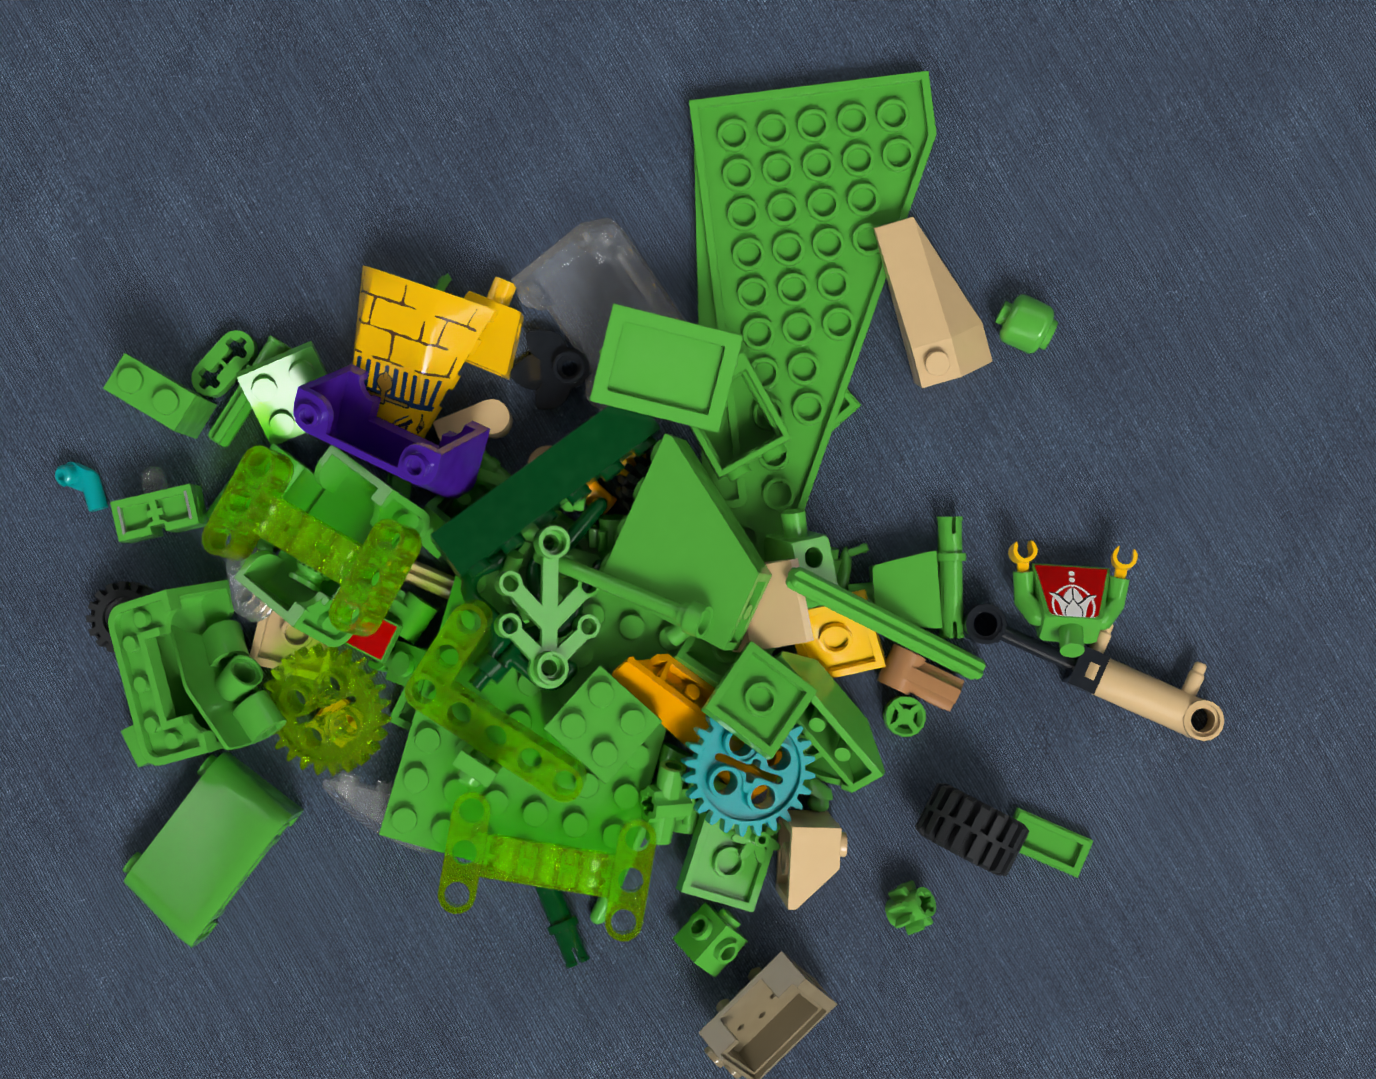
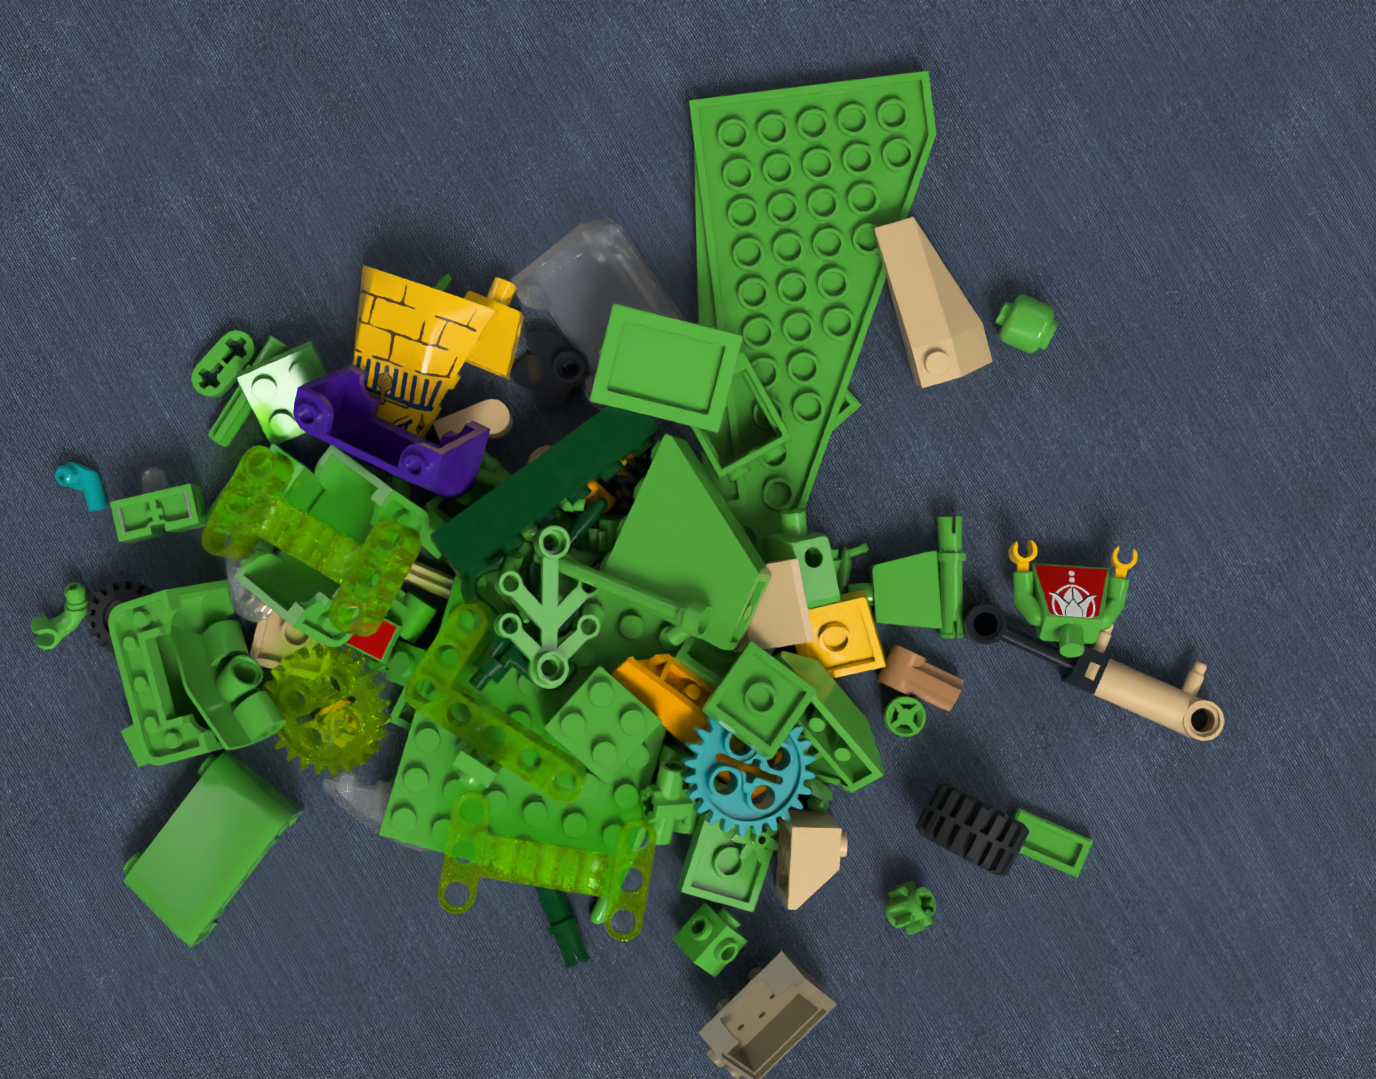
(54, 630): none -> bright green piece
(160, 396): bright green brick -> none
(308, 577): bright green bush -> none
(885, 623): bright green axle -> none

